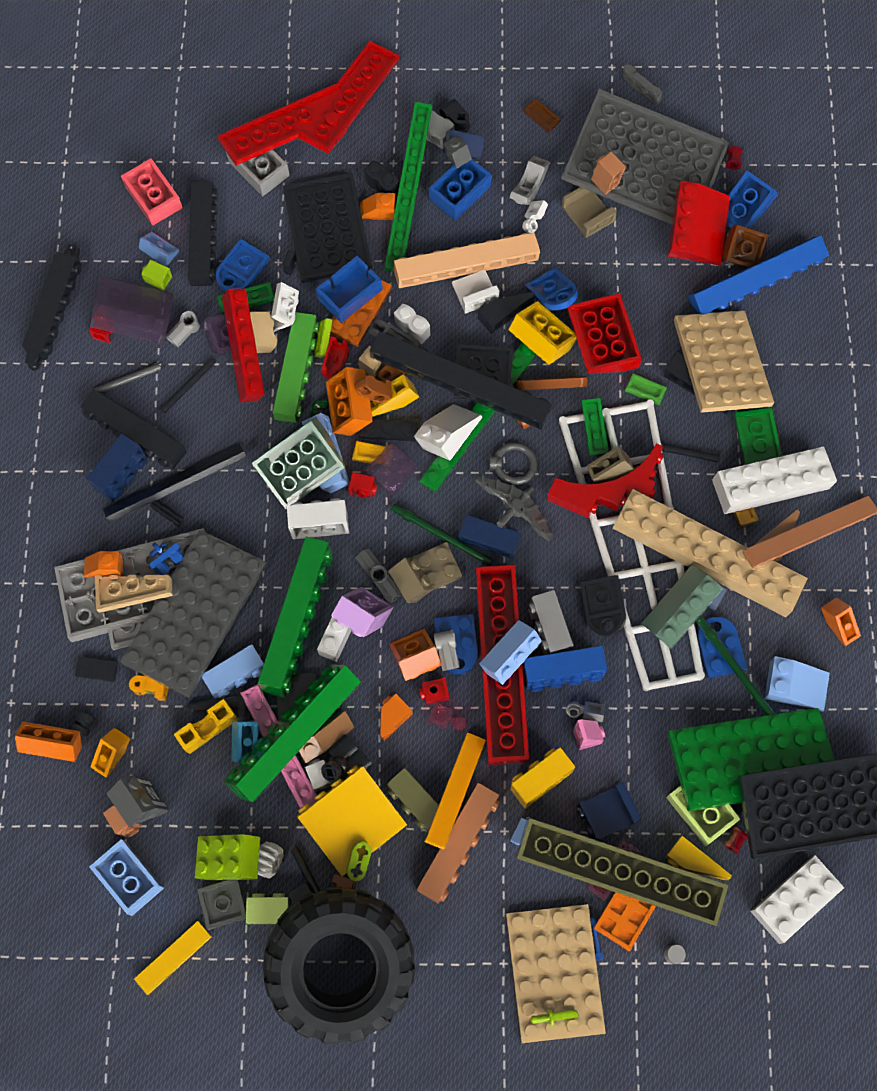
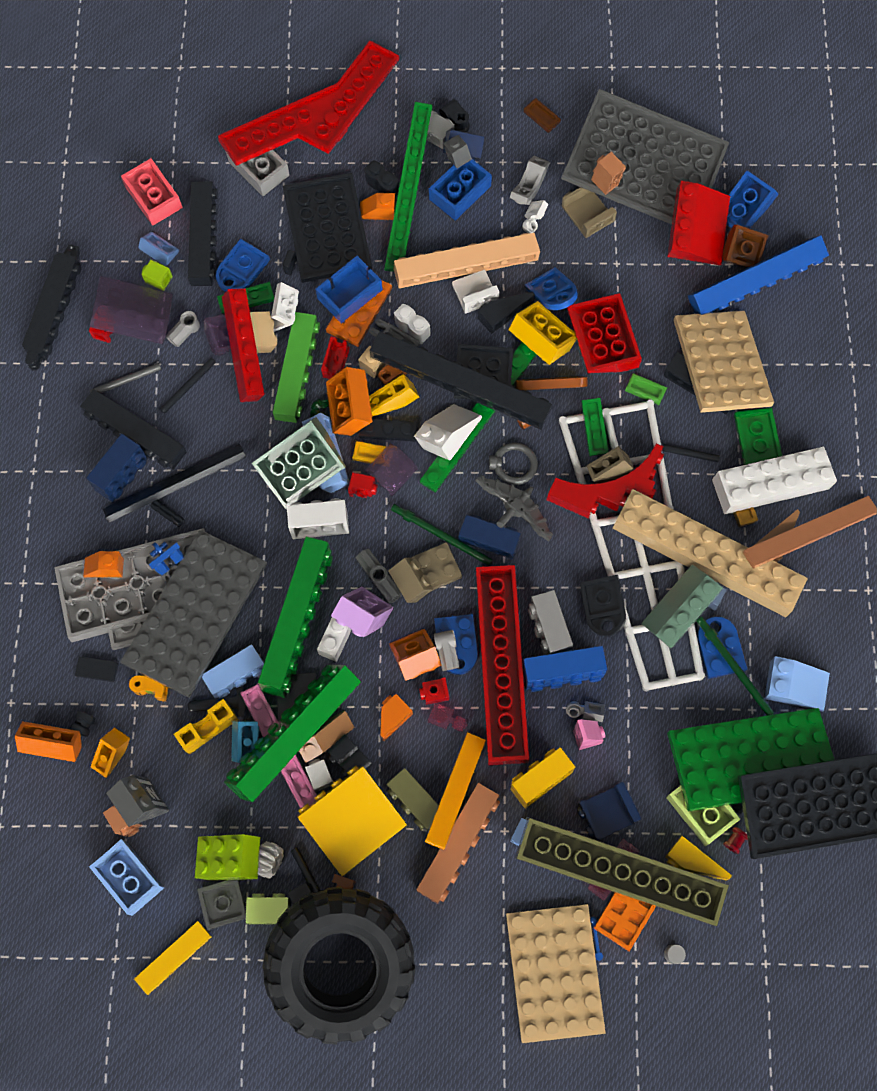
(120, 592): tan wing -> none
(323, 338): lime tile -> none
(335, 768): black wheel -> none
(354, 859): lime beam -> none
(374, 389): dark orange leg -> none
(510, 652): light blue brick -> none
(554, 1016): lime piece -> none
(642, 85): dark grey hinge -> none
(734, 155): dark red bush -> none
(797, 899): white brick -> none
(841, 620): orange slope -> none

